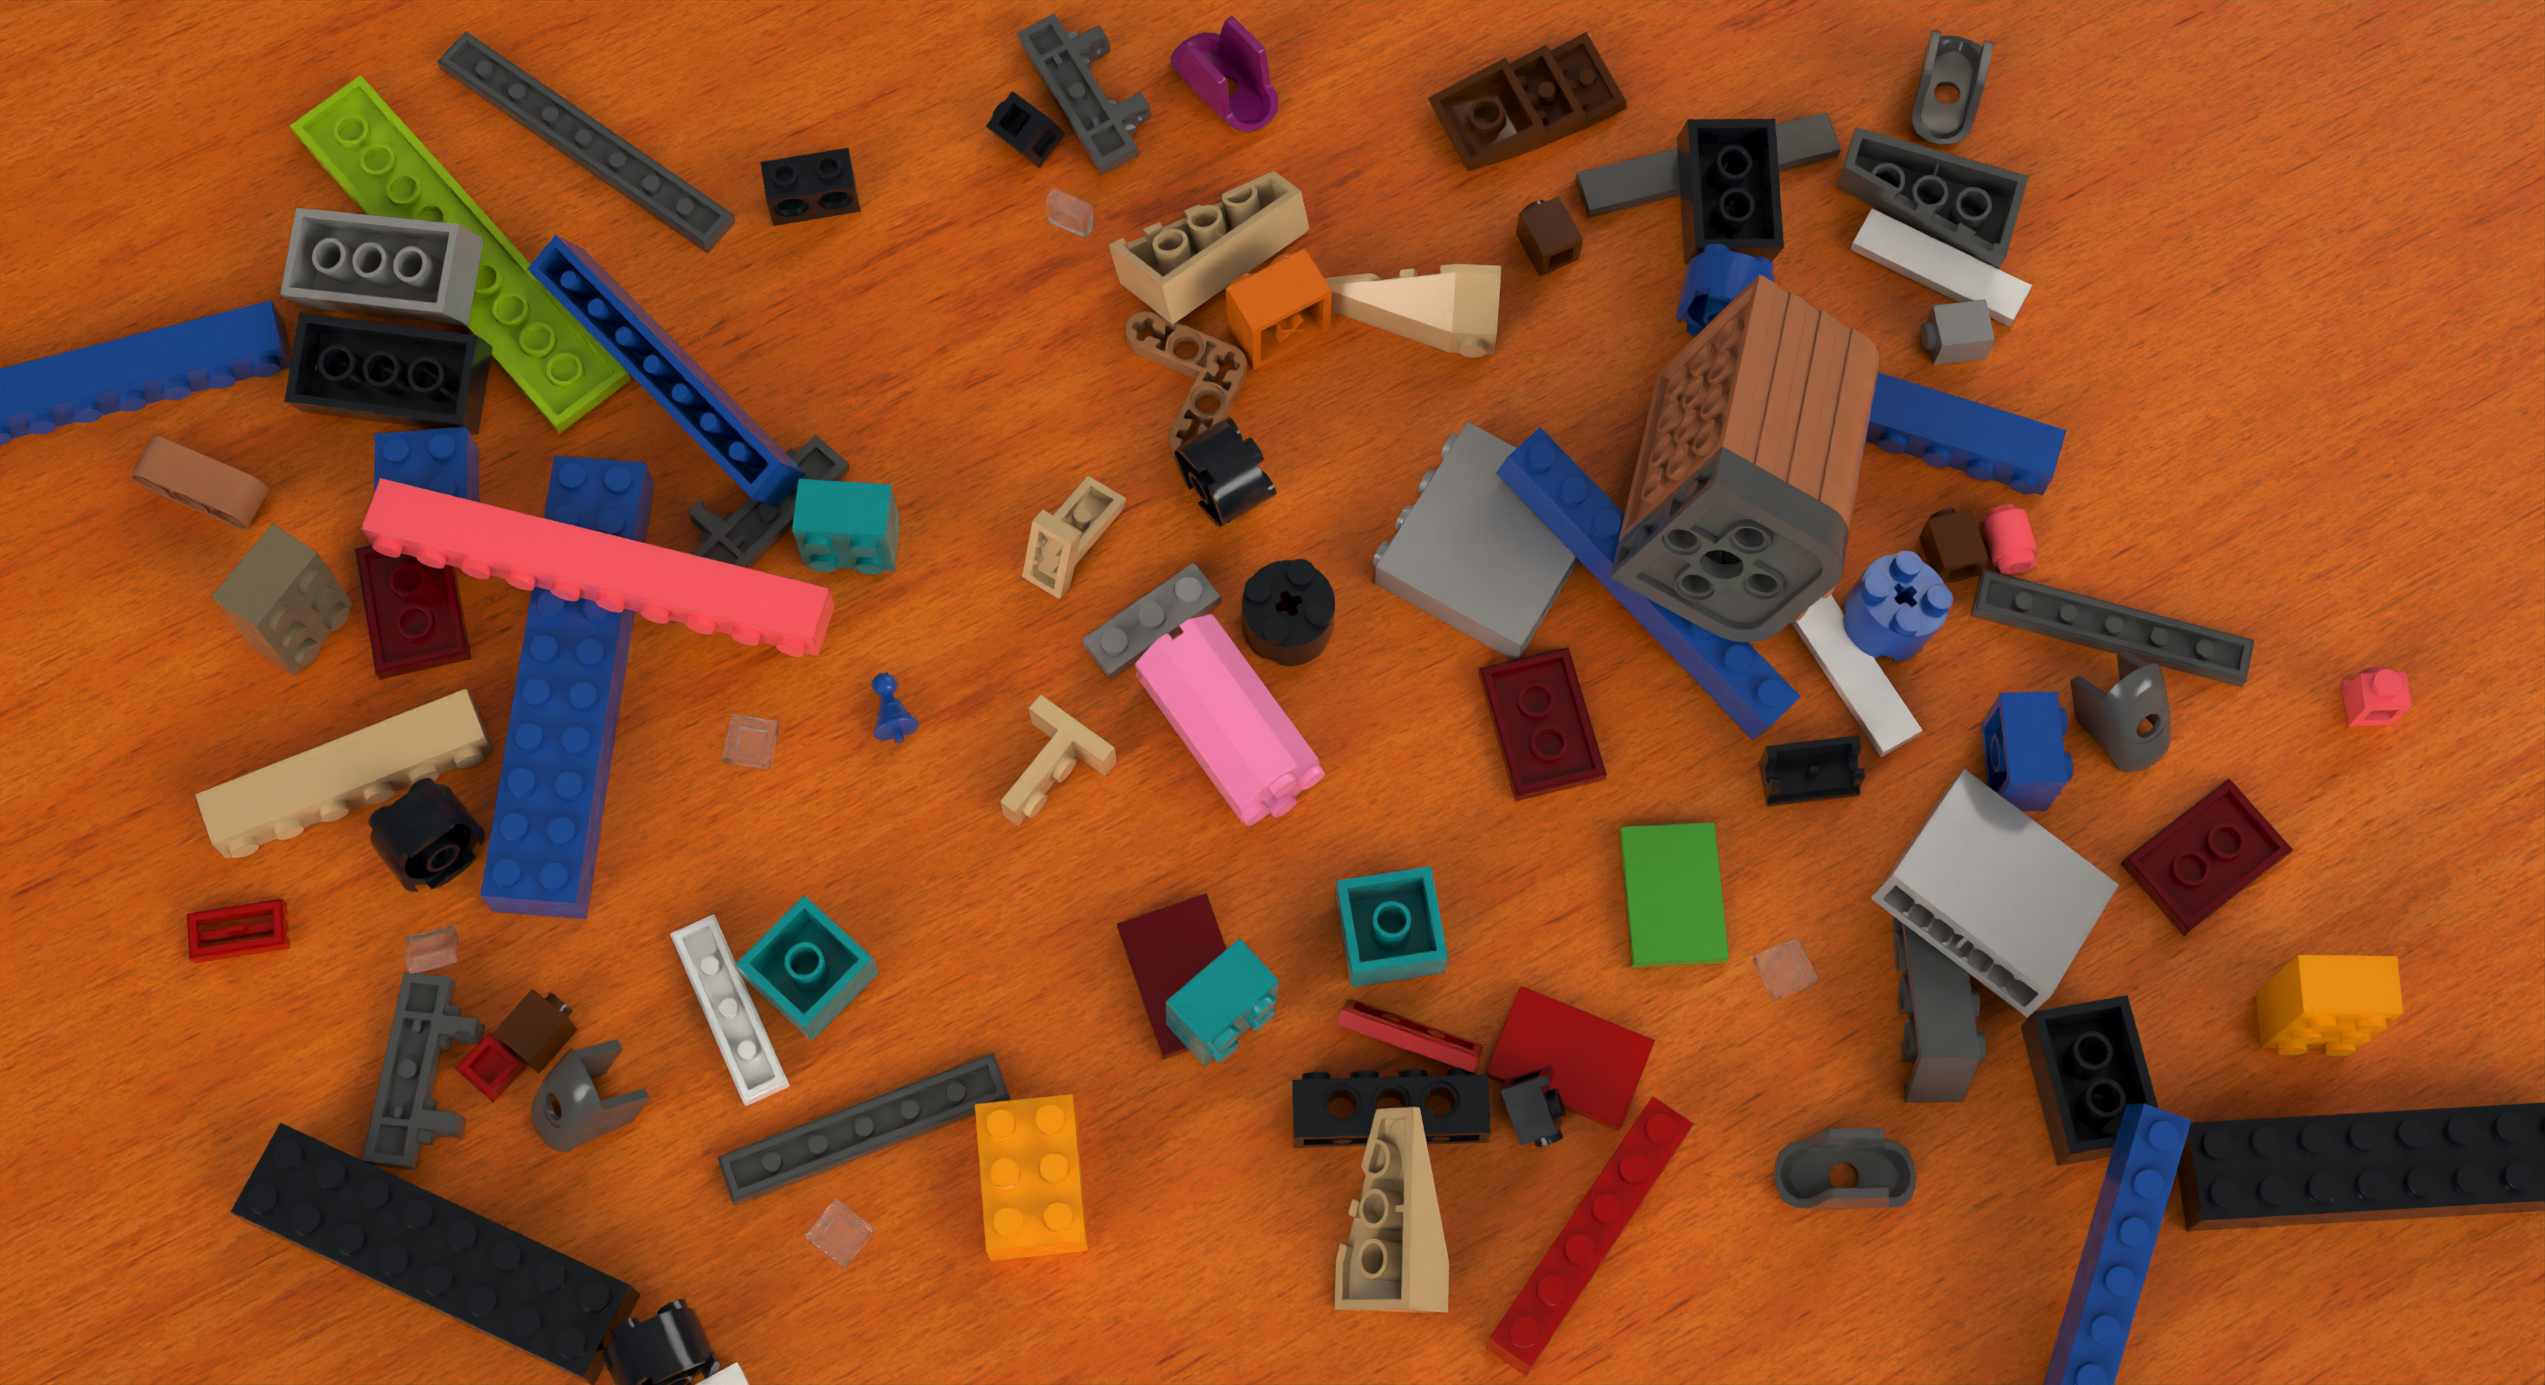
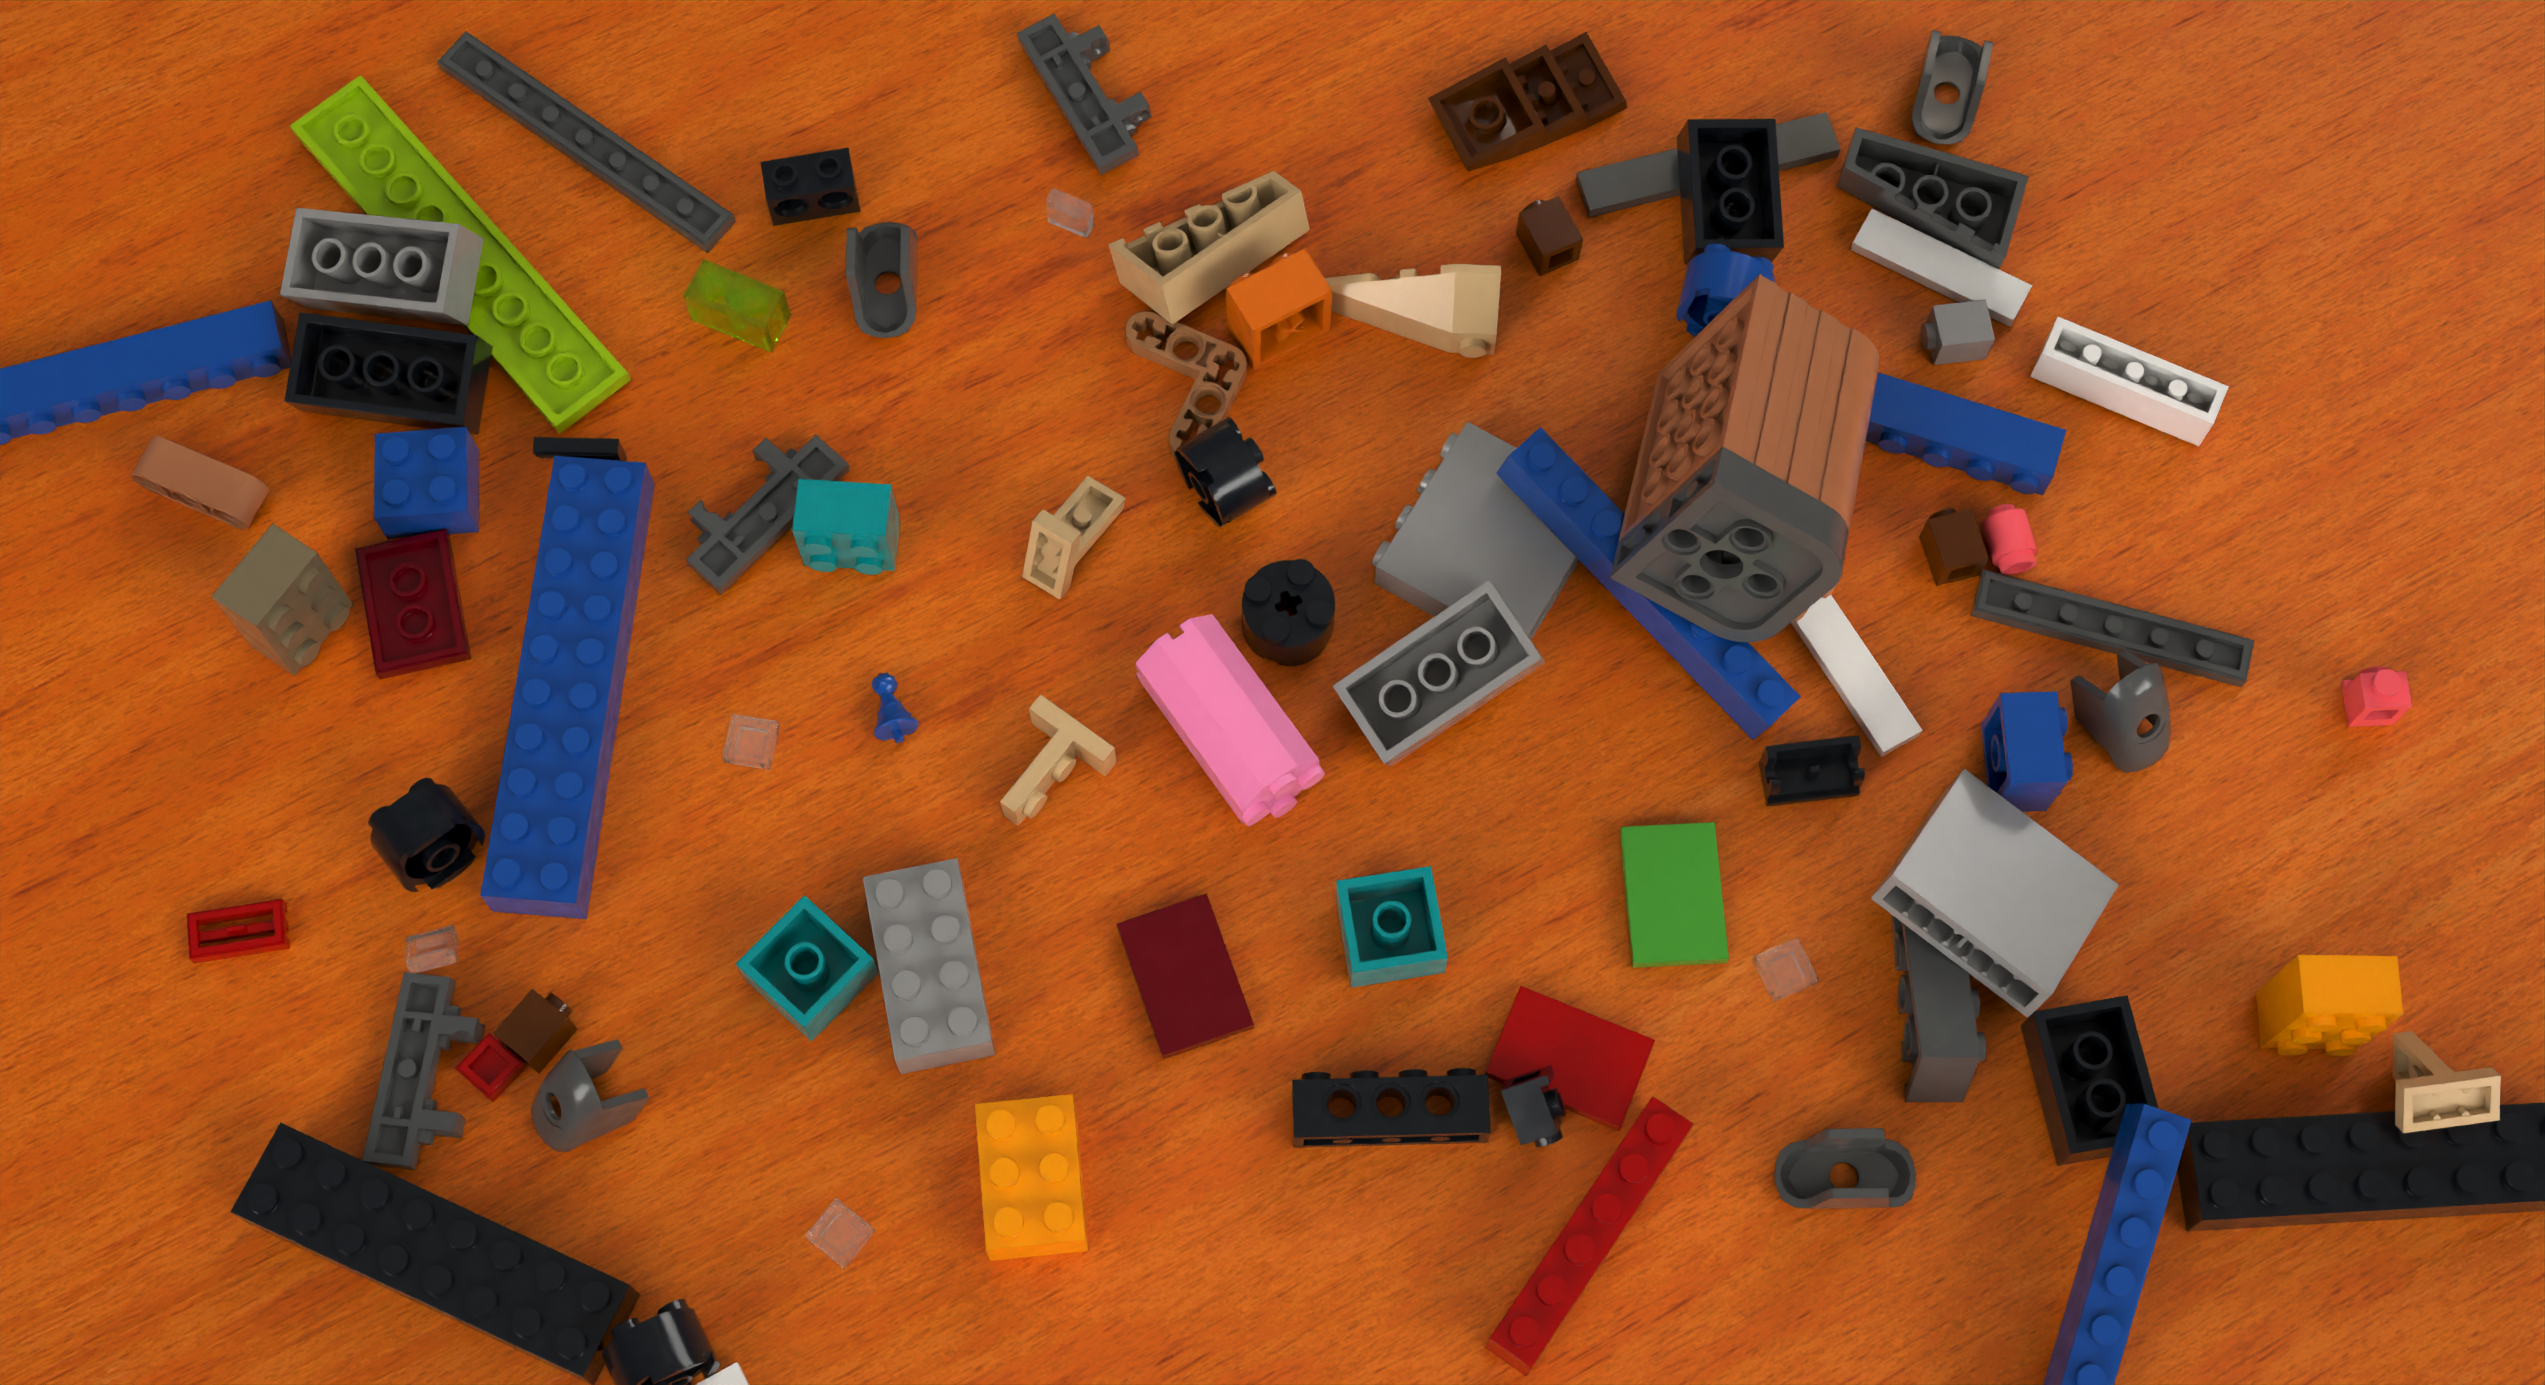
(344, 775): tan brick -> none
(579, 447): none -> black tile
(598, 568): coral brick -> none
(666, 372): blue brick -> none
(729, 1010): white tile -> none
(737, 305): none -> clear neon green brick
(862, 1129): dark grey tile -> none
(870, 254): none -> dark grey piece
(928, 966): none -> light grey brick
(1025, 129): black brick -> none
(1161, 611): light grey plate -> none
(1223, 1004): teal brick -> none
(1235, 55): magenta piece -> none
(1397, 1237): tan wedge -> none
(1410, 1035): red tile -> none
(1439, 673): none -> light grey brick
(1542, 724): dark red tile -> none
(1896, 607): blue brick -> none
(2129, 381): none -> white brick
(2206, 857): dark red tile -> none
(2436, 1096): none -> tan bracket

